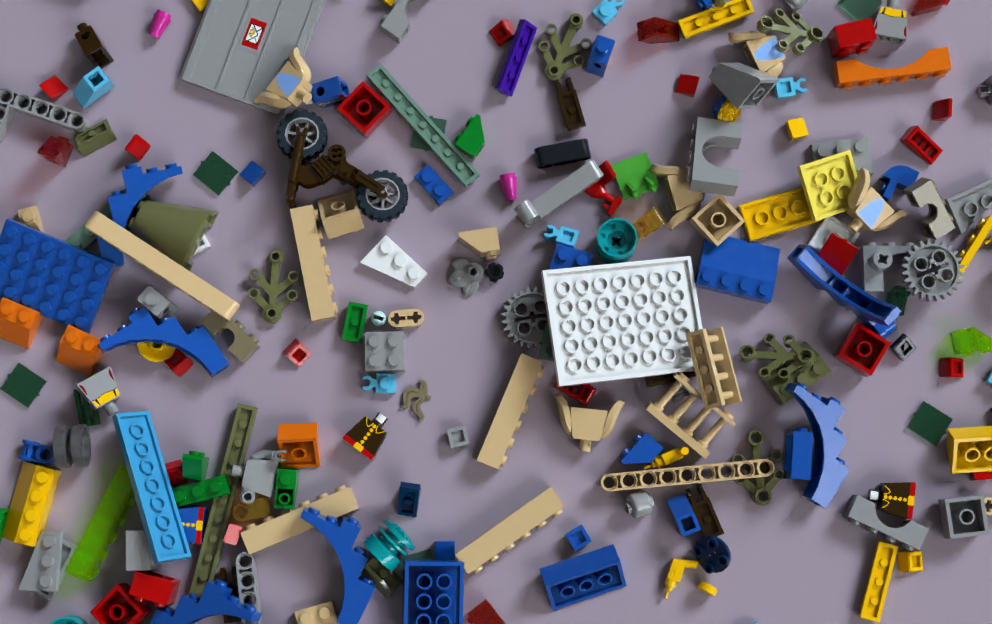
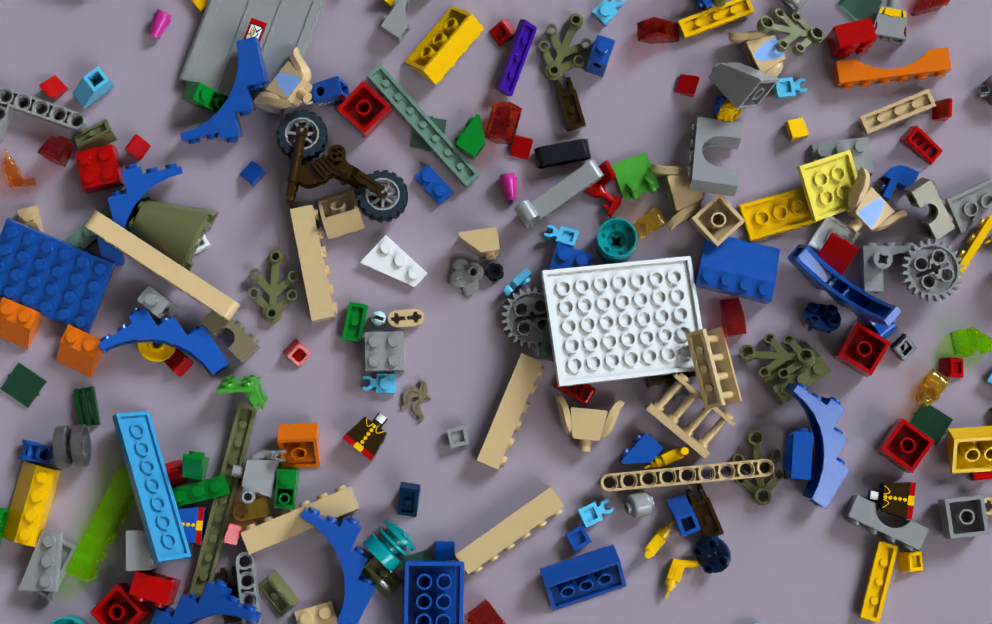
(14, 173): none -> clear orange piece
(93, 46): dark brown torso -> none
(99, 168): none -> red brick
(100, 391): light grey torso -> none
(203, 96): none -> green slope
(215, 173): clear green piece -> none
(225, 122): none -> blue arch
(249, 385): none -> bright green plate
(278, 593): none -> olive slope
(444, 44): none -> yellow slope
(503, 122): none -> clear red brick
(521, 147): none -> red slope
(521, 280): none -> medium azure plate
(592, 513): none -> medium azure plate
(657, 541): none -> yellow piece
(707, 588): yellow tile -> none
(732, 317): none -> clear red slope
(821, 317): none -> dark blue plate
(897, 112): none -> tan plate
(898, 297): clear green bracket -> none
(904, 445): none -> red brick
(931, 388): none -> clear yellow piece

